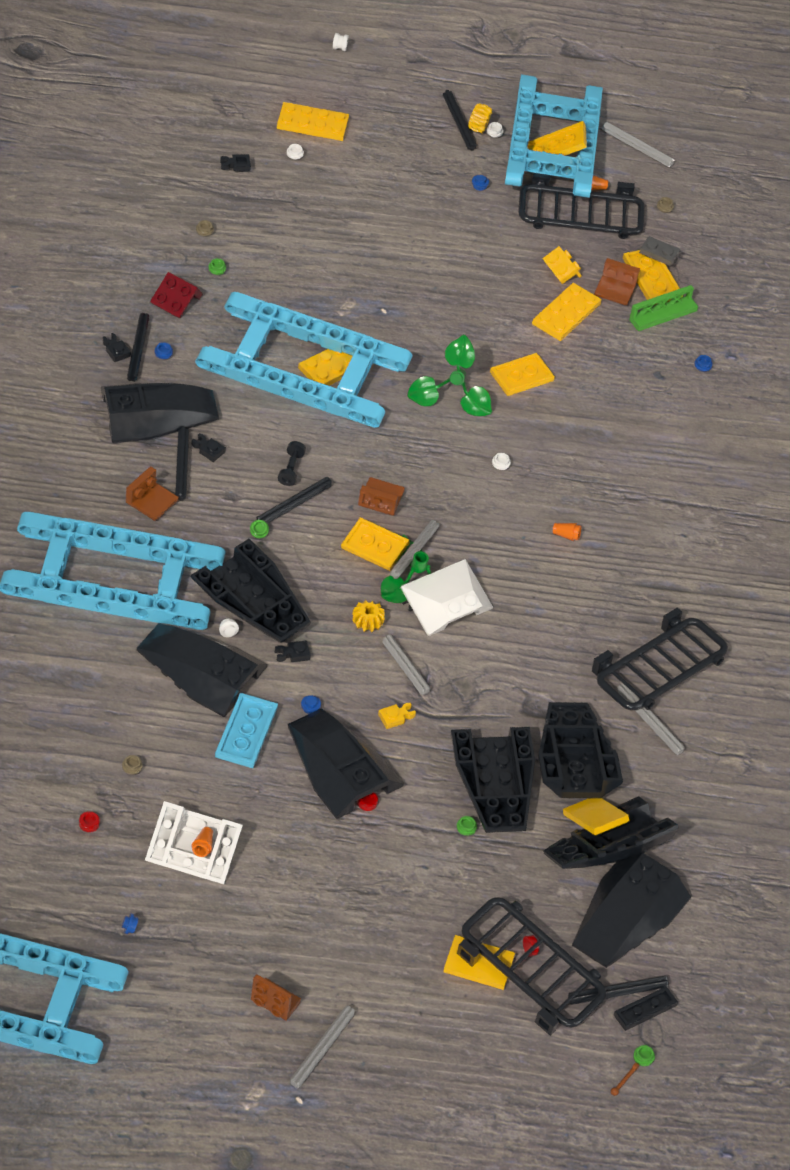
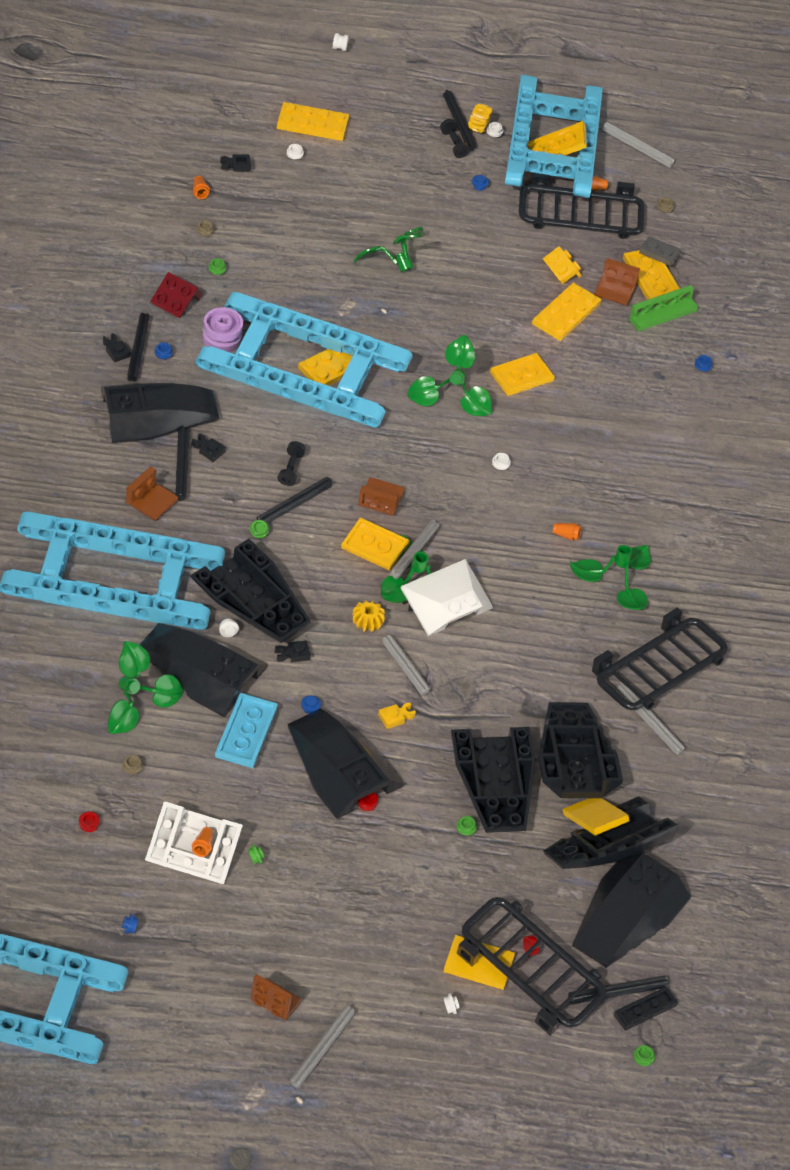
(132, 662): none -> green plant
(200, 188): none -> orange cone
(223, 329): none -> lavender wheel
(256, 854): none -> bright green plate
(403, 258): none -> green plant
(451, 1003): none -> white plate
(460, 149): none -> black wheel
(615, 1090): dark orange hinge -> none
(636, 557): none -> green plant

